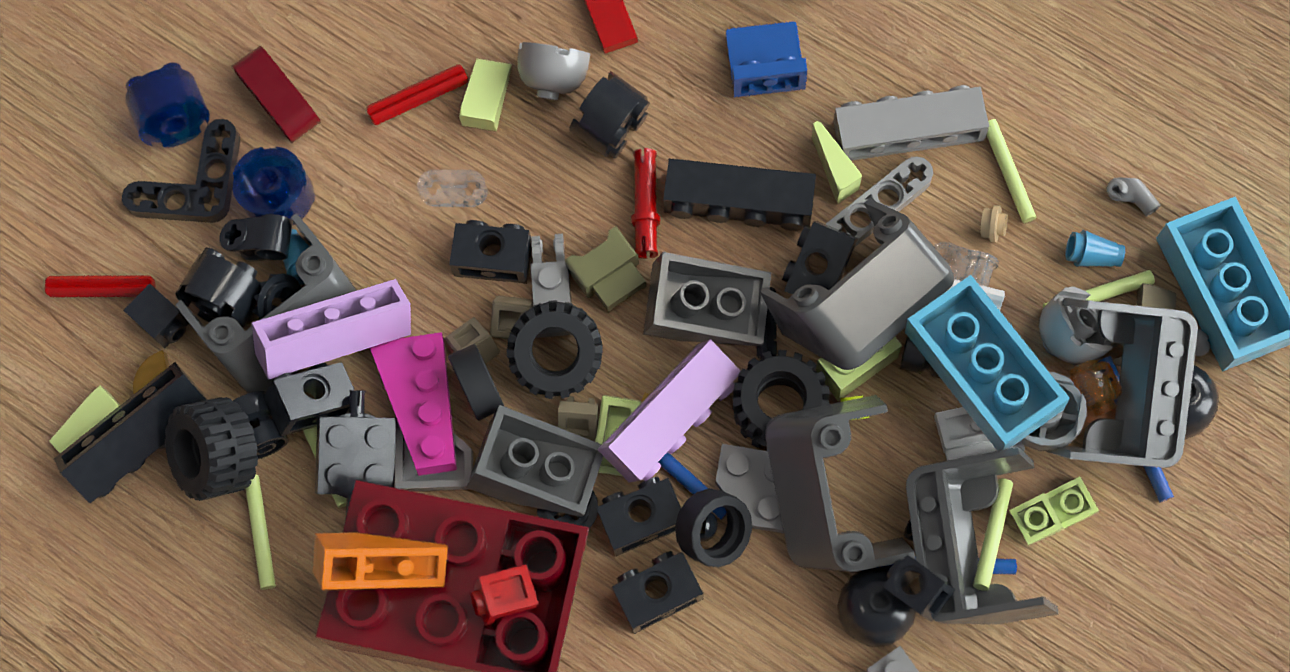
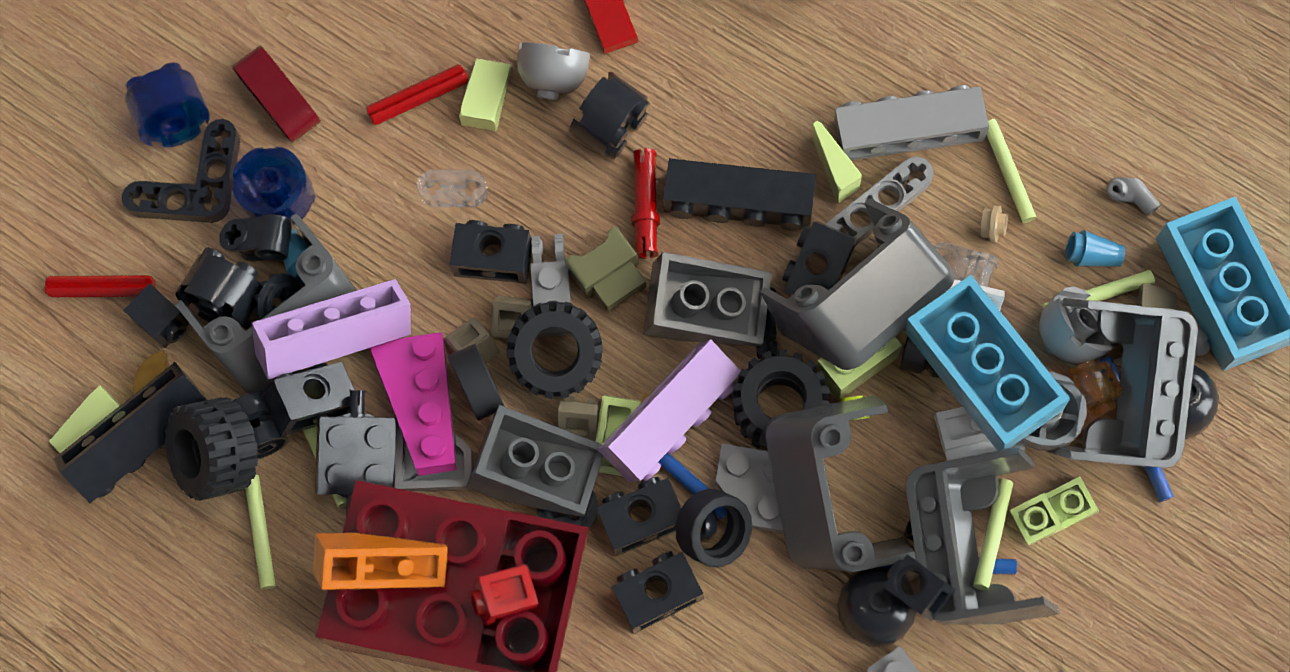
(766, 59): blue bracket -> none

